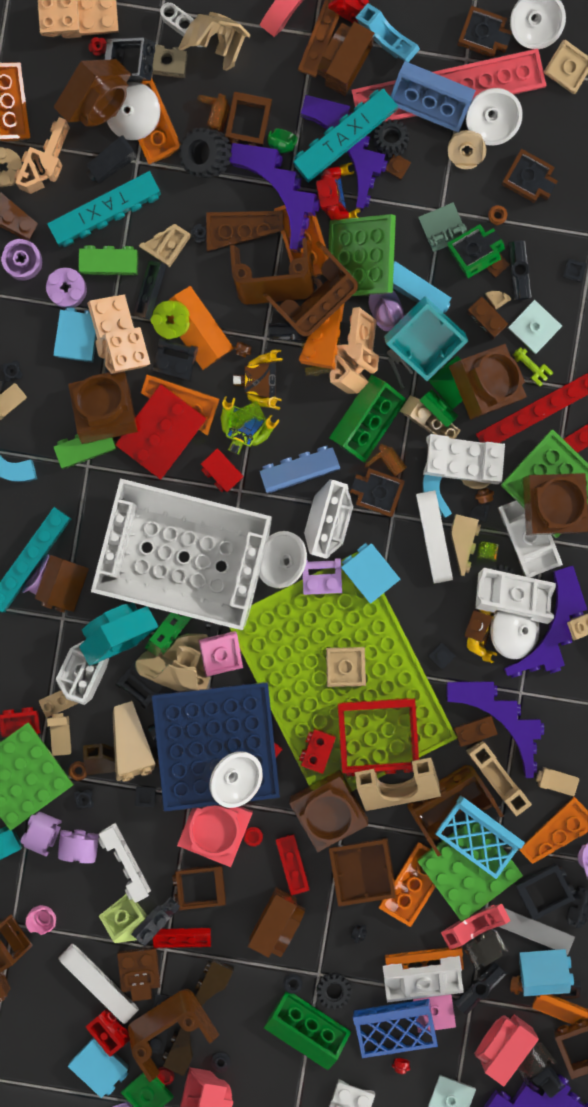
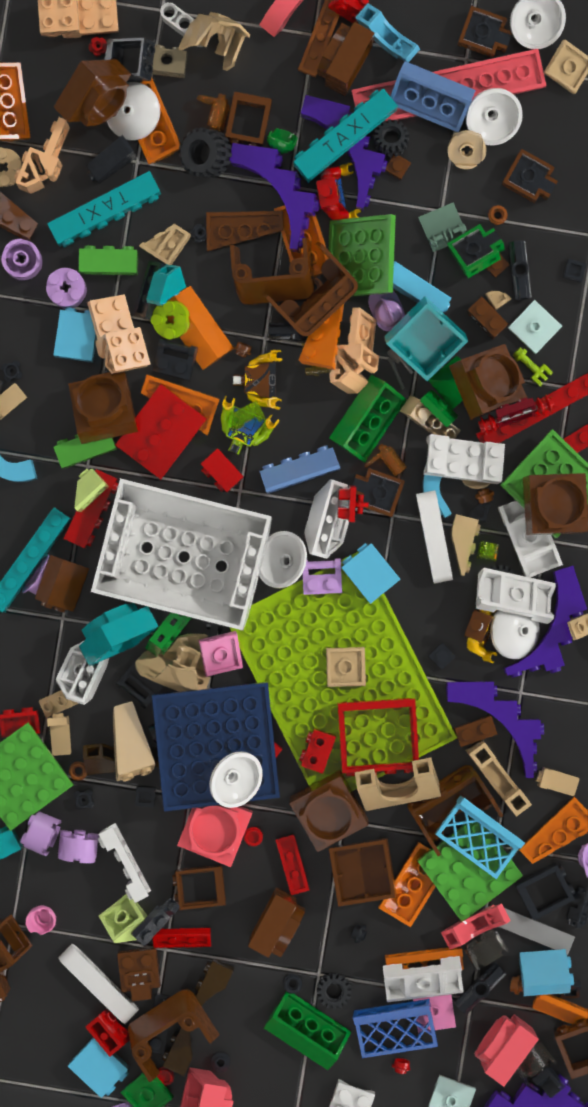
(85, 522): none -> red brick
(88, 489): none -> yellowish green slope
(165, 284): none -> teal slope
(350, 495): none -> red hips
(516, 412): none -> plate

